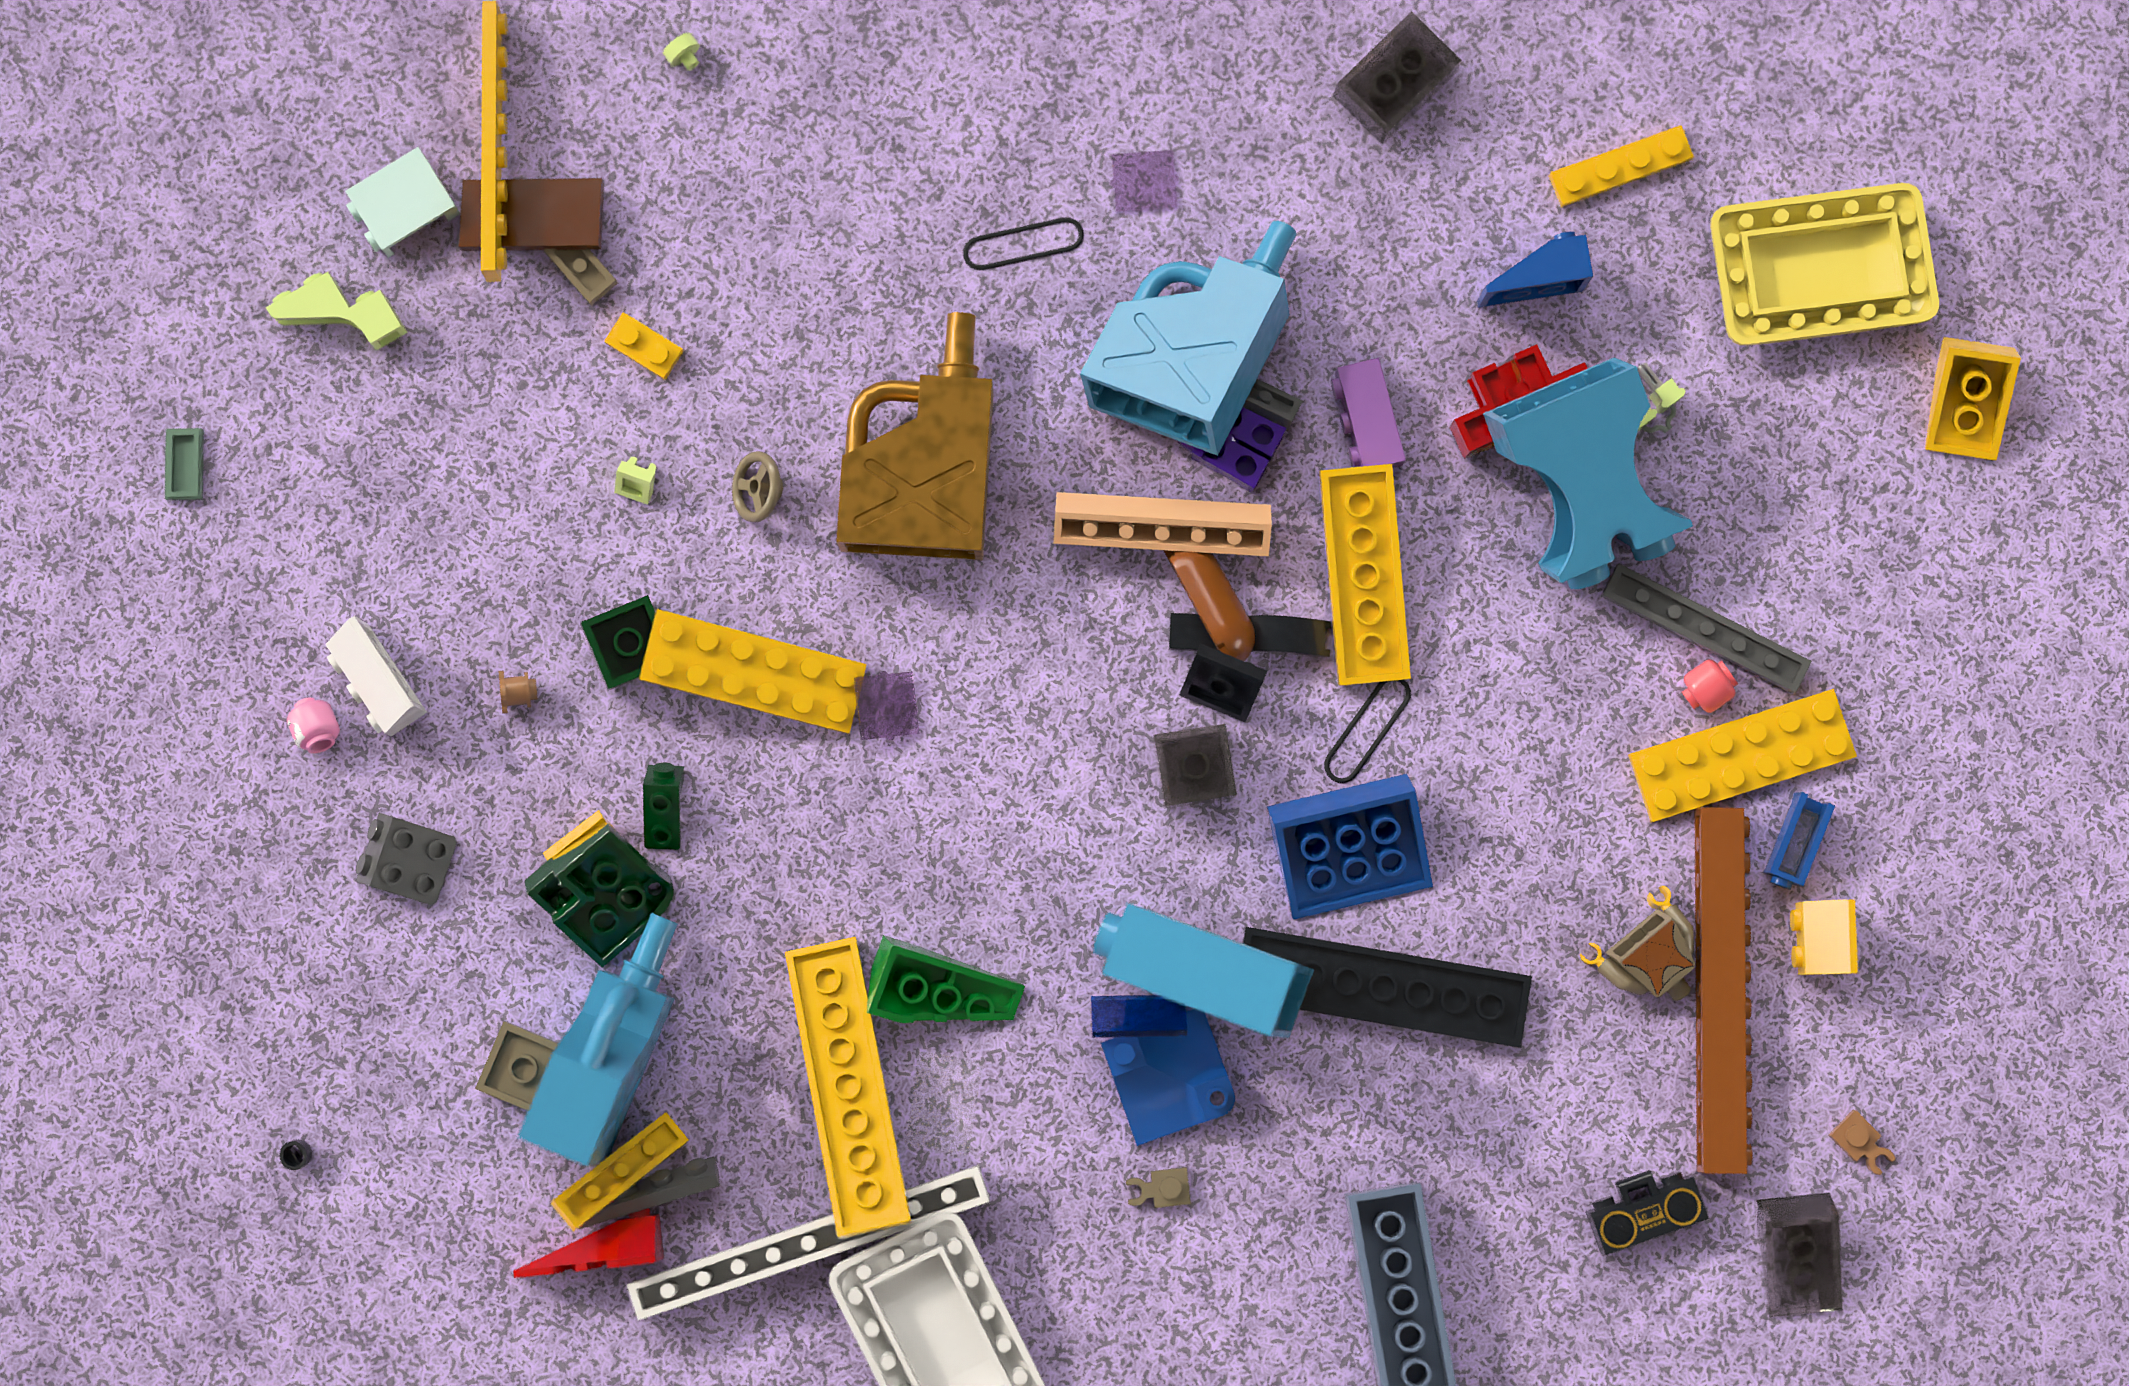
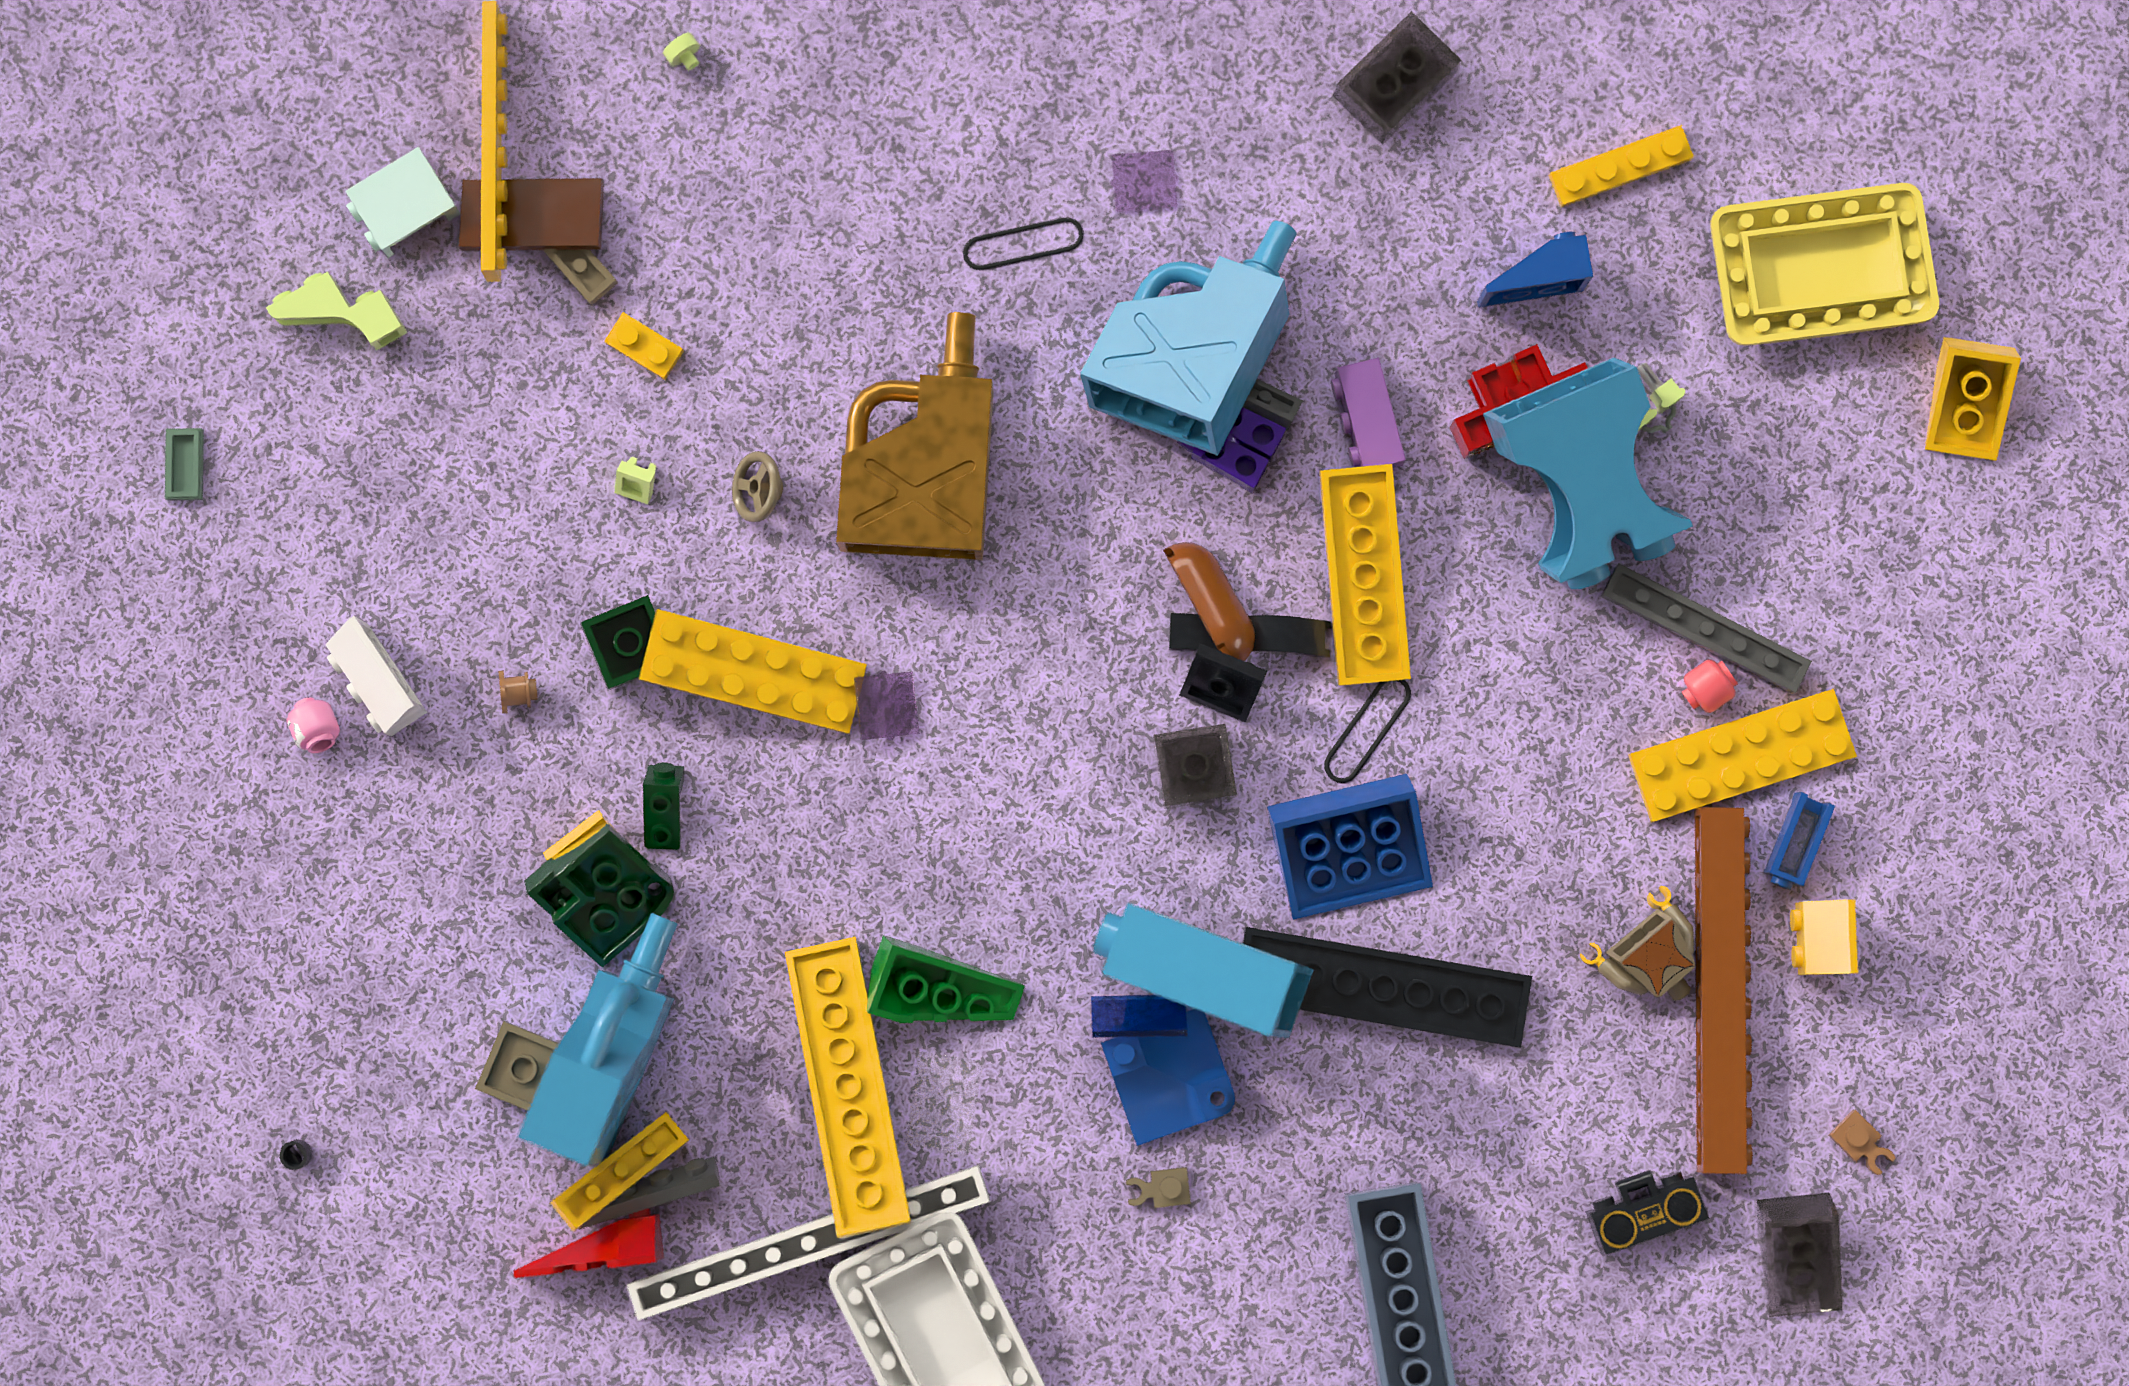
(405, 859): dark grey bracket -> none
(1162, 524): light nougat brick -> none

